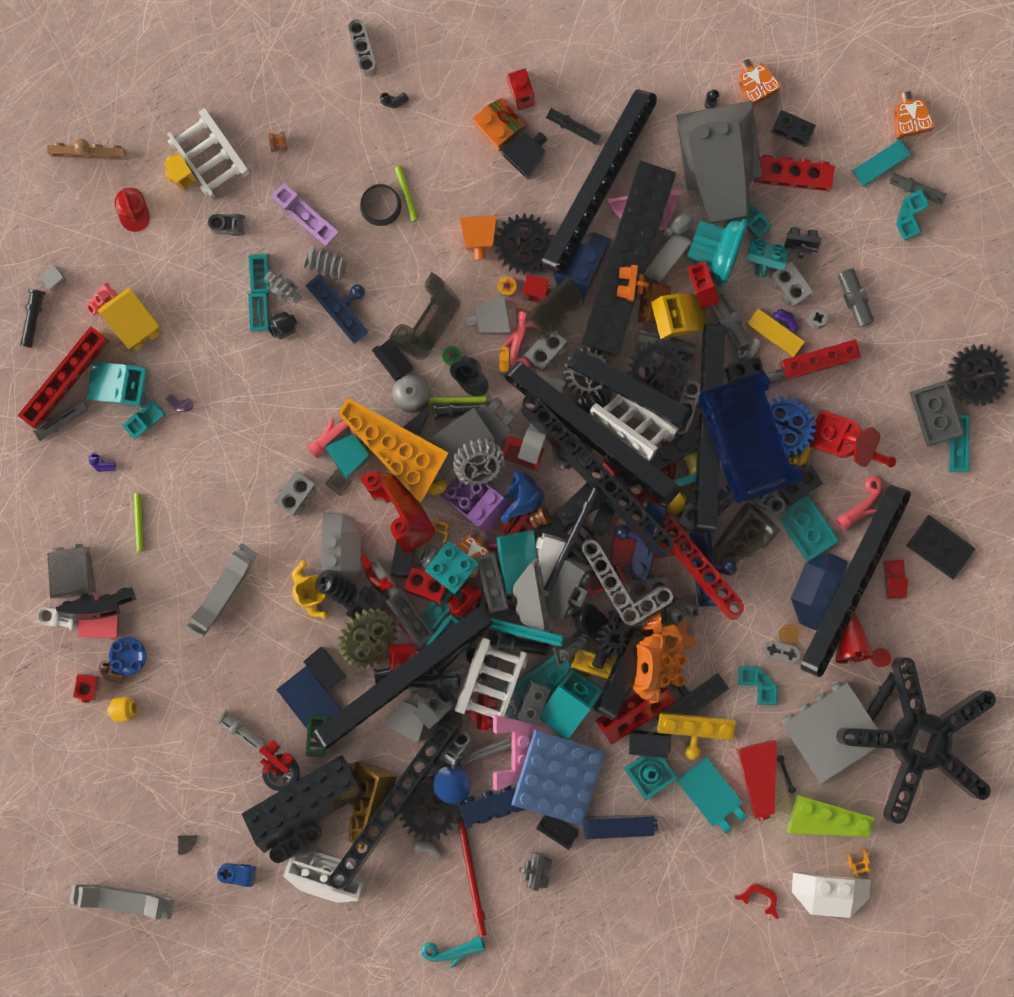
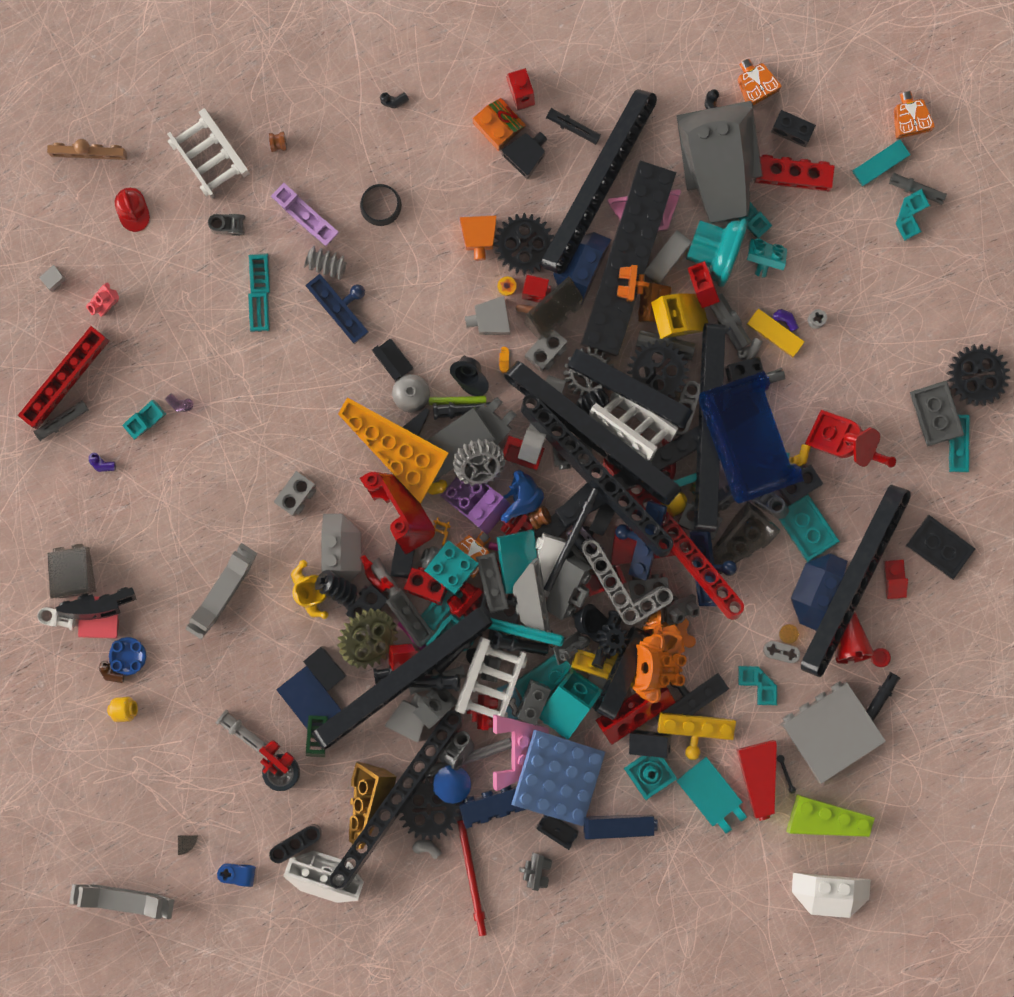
(33, 309): black pin -> none
(92, 681): red brick -> none
(118, 384): teal slope -> none
(130, 320): yellow slope -> none
(138, 522): lime bar -> none
(179, 171): yellow brick -> none
(282, 325): black head -> none
(283, 287): light grey gear -> none
(302, 803): black brick -> none
(328, 437): coral plant -> none
(338, 482): clear smoke tile -> none
(348, 455): teal torso -> none
(362, 39): light grey beam -> none
(406, 193): lime bar -> none
(423, 337): clear smoke windscreen -> none
(451, 355): green tile -> none
(457, 953): teal plant -> none
(517, 338): coral plant -> none
(679, 224): light grey plant -> none
(691, 461): light yellow bush -> none
(763, 890): red helmet -> none
(794, 411): blue gear -> none
(795, 281): light grey brick -> none
(801, 243): black hips -> none
(820, 359): red brick -> none
(846, 520): coral plant -> none
(856, 297): dark grey piece -> none
(865, 861): light orange piece -> none
(939, 748): black beam -> none

